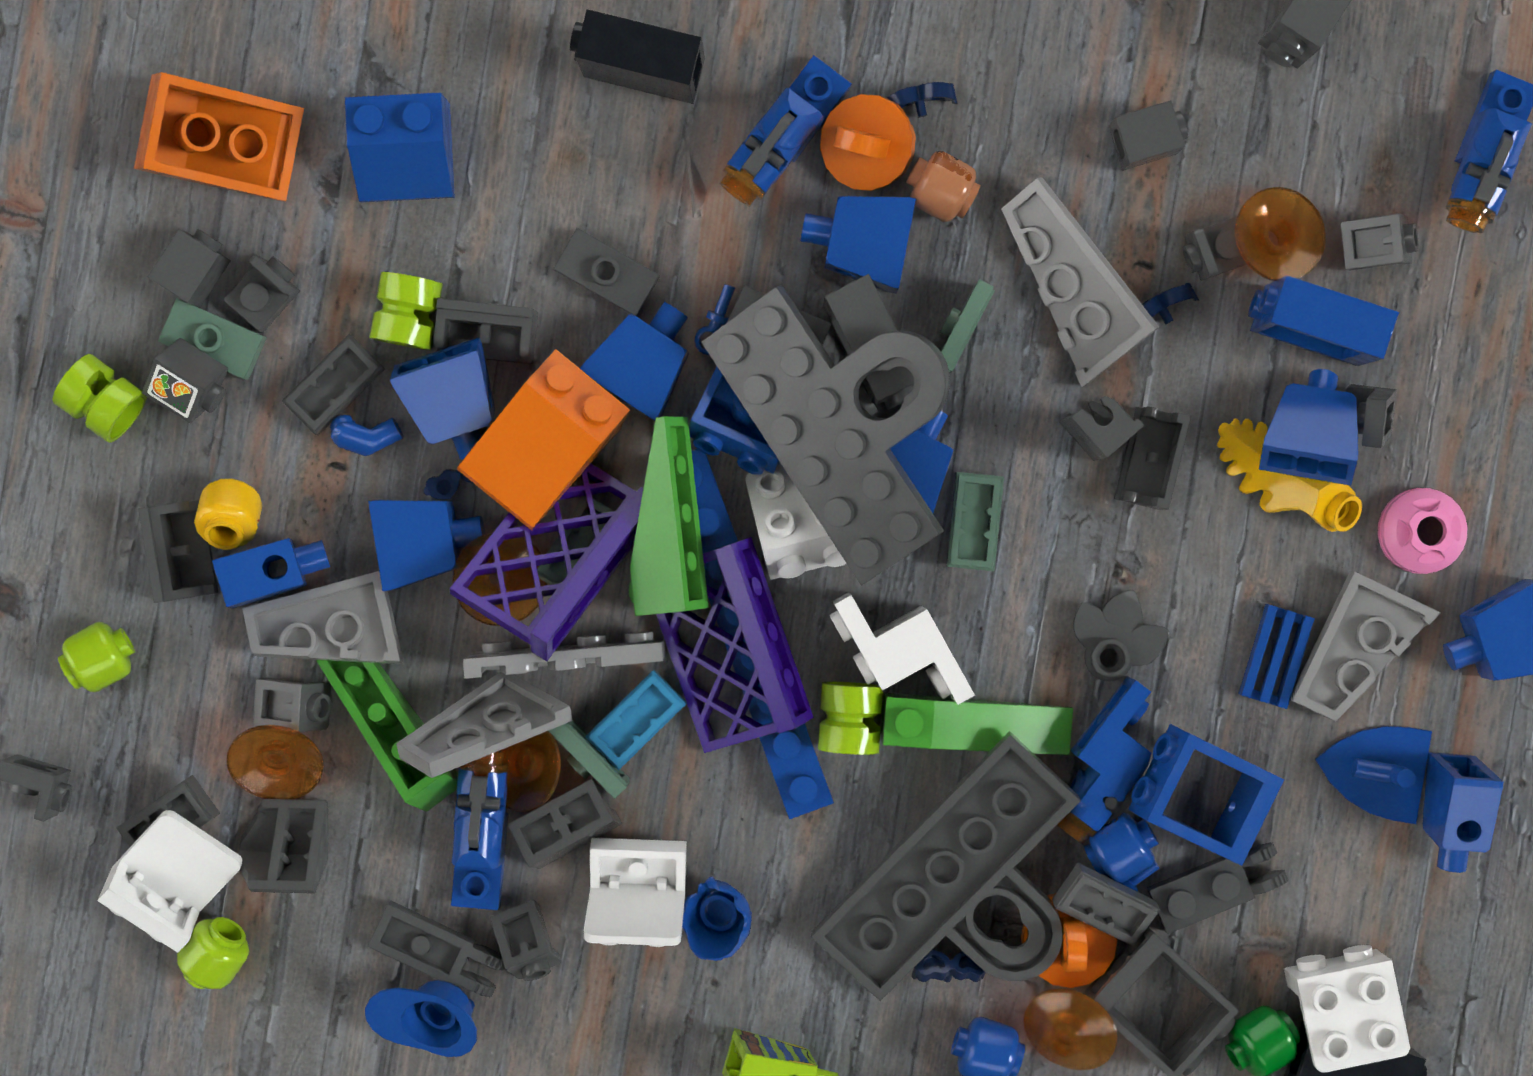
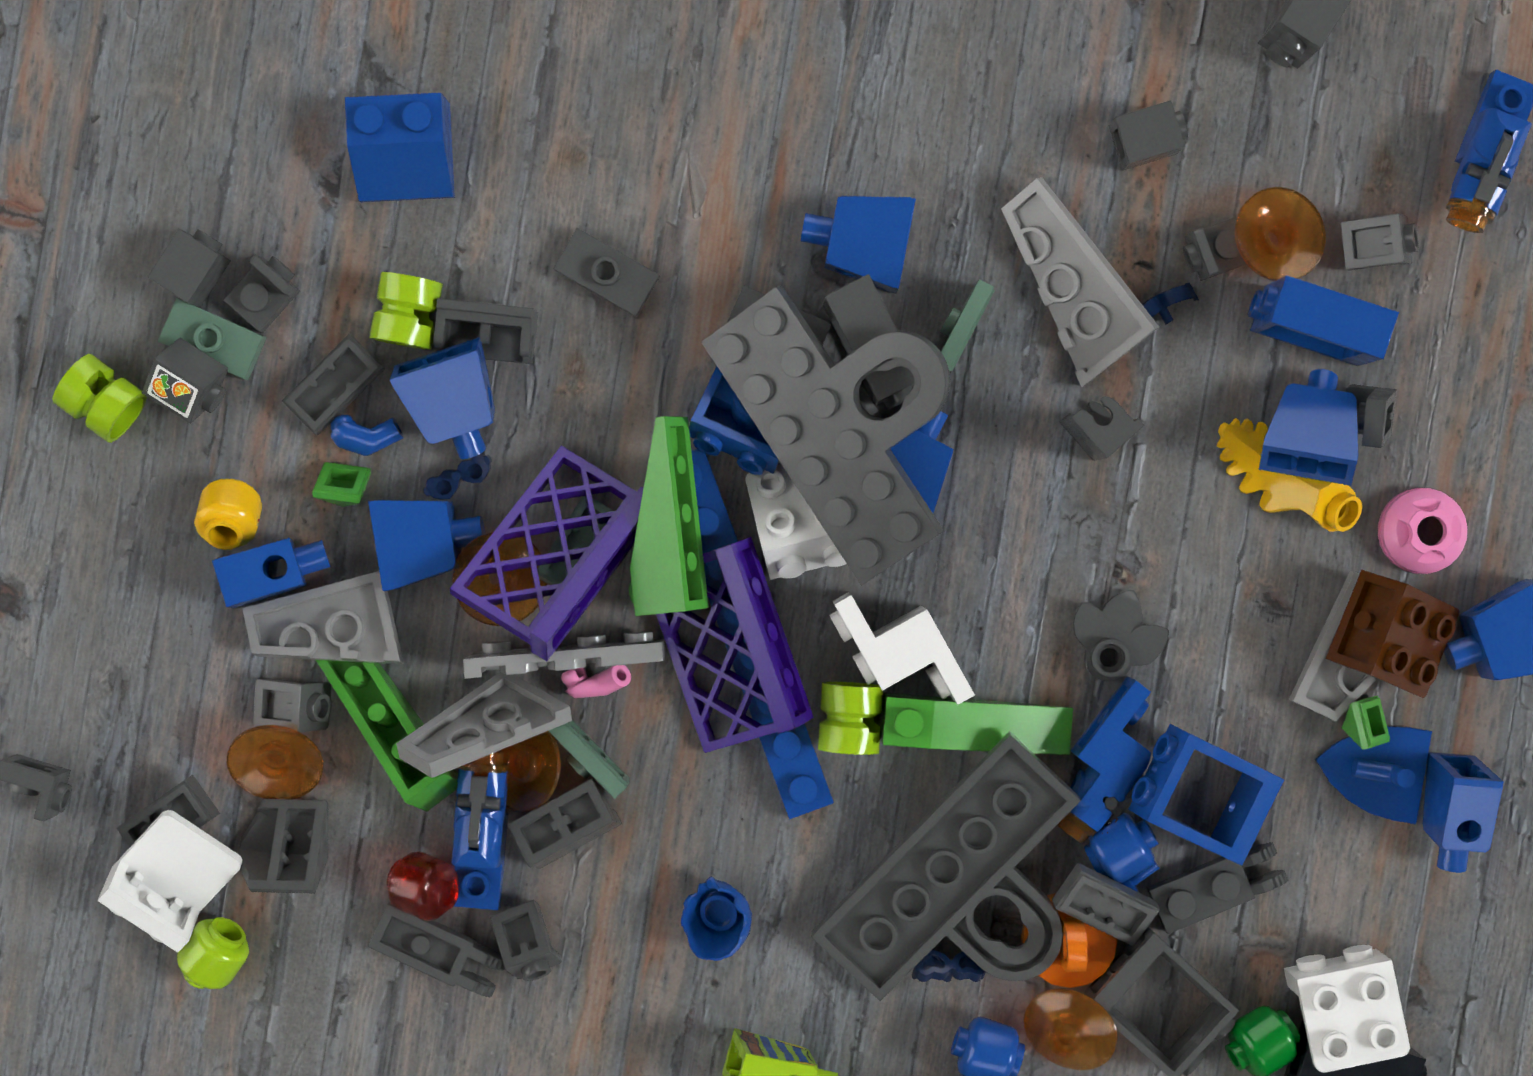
(96, 657): lime head -> none
(175, 552): dark grey hinge -> none
(218, 137): orange slope -> none
(341, 484): none -> bright green slope
(422, 885): none -> clear red head
(427, 1018): blue piece -> none
(544, 439): orange slope -> none
(600, 684): none -> bright pink arm
(636, 719): dark azure plate -> none
(636, 892): white bracket -> none
(638, 56): black brick -> none
(641, 361): blue torso -> none
(717, 316): blue hand -> none
(784, 131): blue plate -> none
(867, 142): orange tile -> none
(925, 92): dark blue piece -> none
(943, 186): nougat head -> none
(975, 521): sand green plate -> none
(1153, 459): dark grey hinge -> none
(1294, 659): blue tile -> none
(1366, 723): none -> bright green slope
(1393, 633): none -> reddish brown bracket

